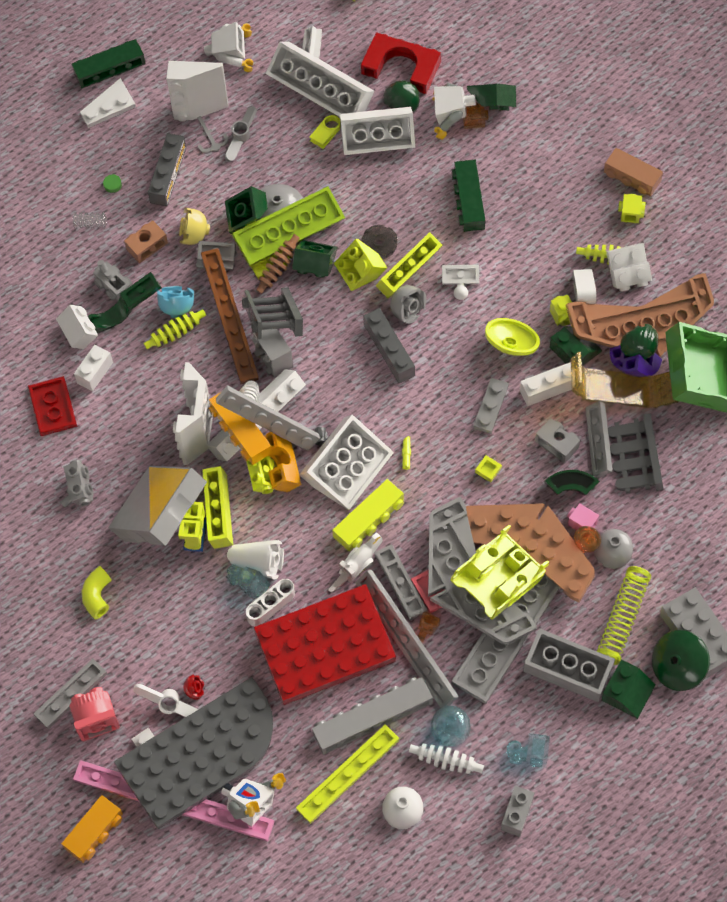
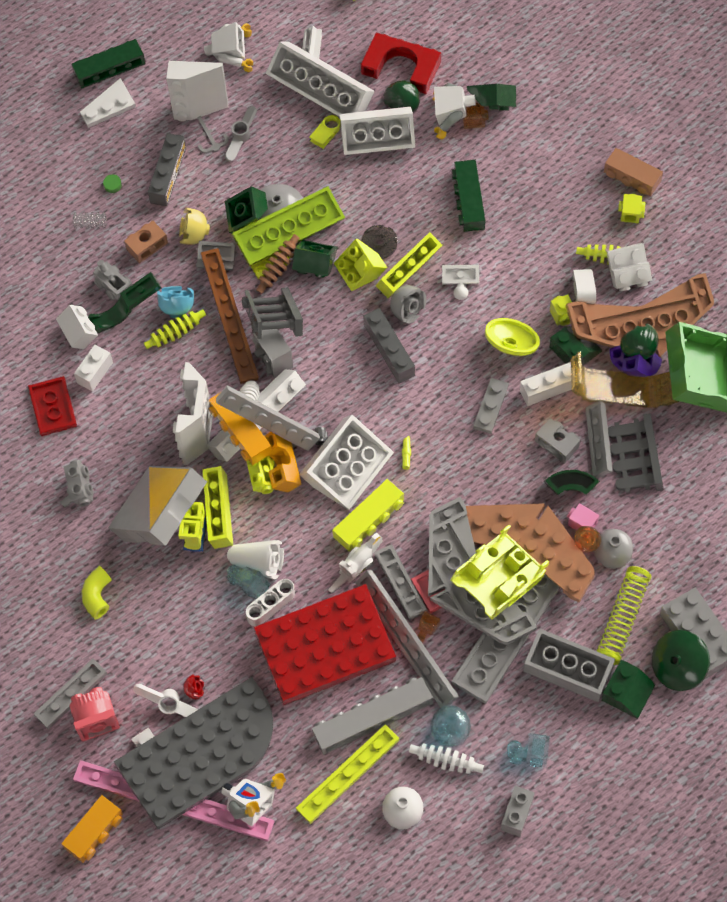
(488, 468): neon yellow plate -> none

